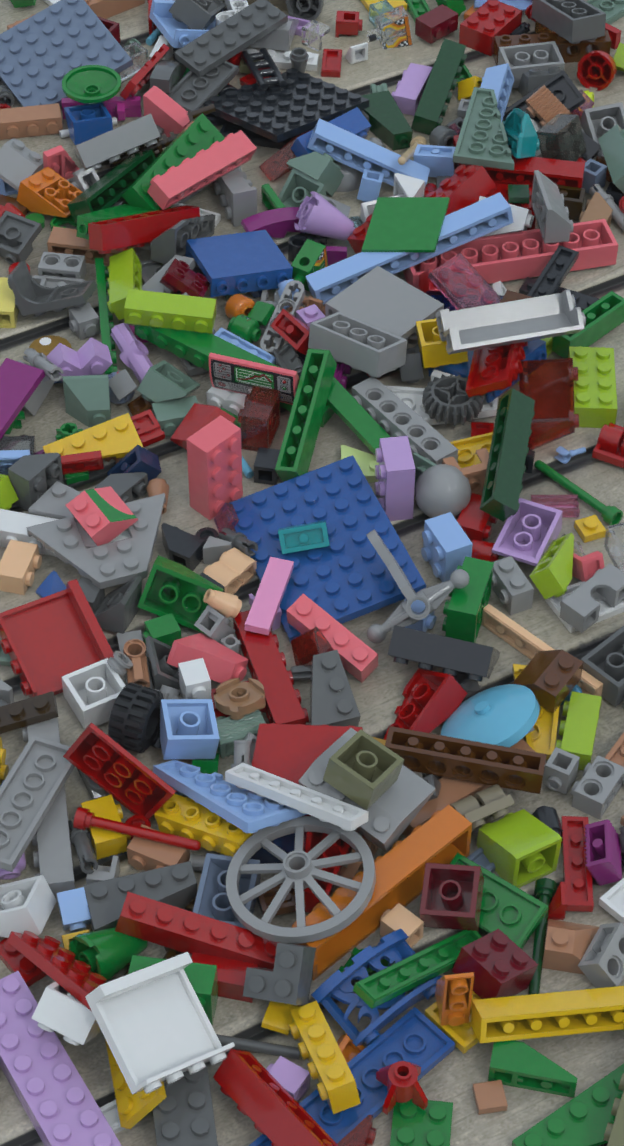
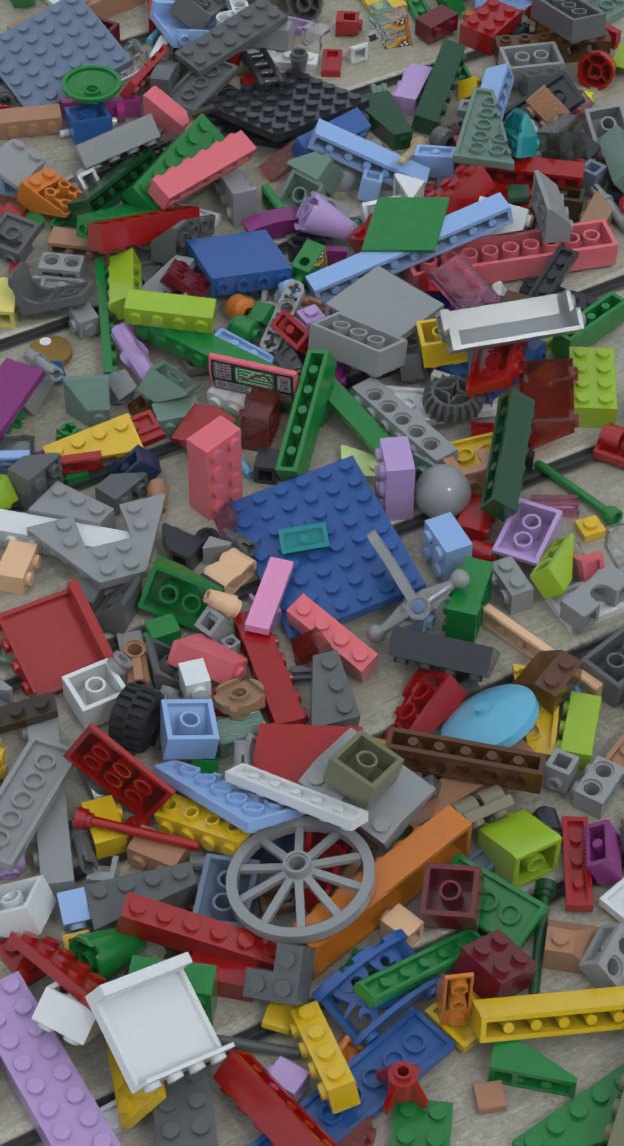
(51, 585): blue slope -> none
(59, 161): coral wing -> none
(90, 359): lavender brick -> none
(101, 514): coral slope -> none
(558, 905): red slope -> none
(565, 455): light blue hand -> none

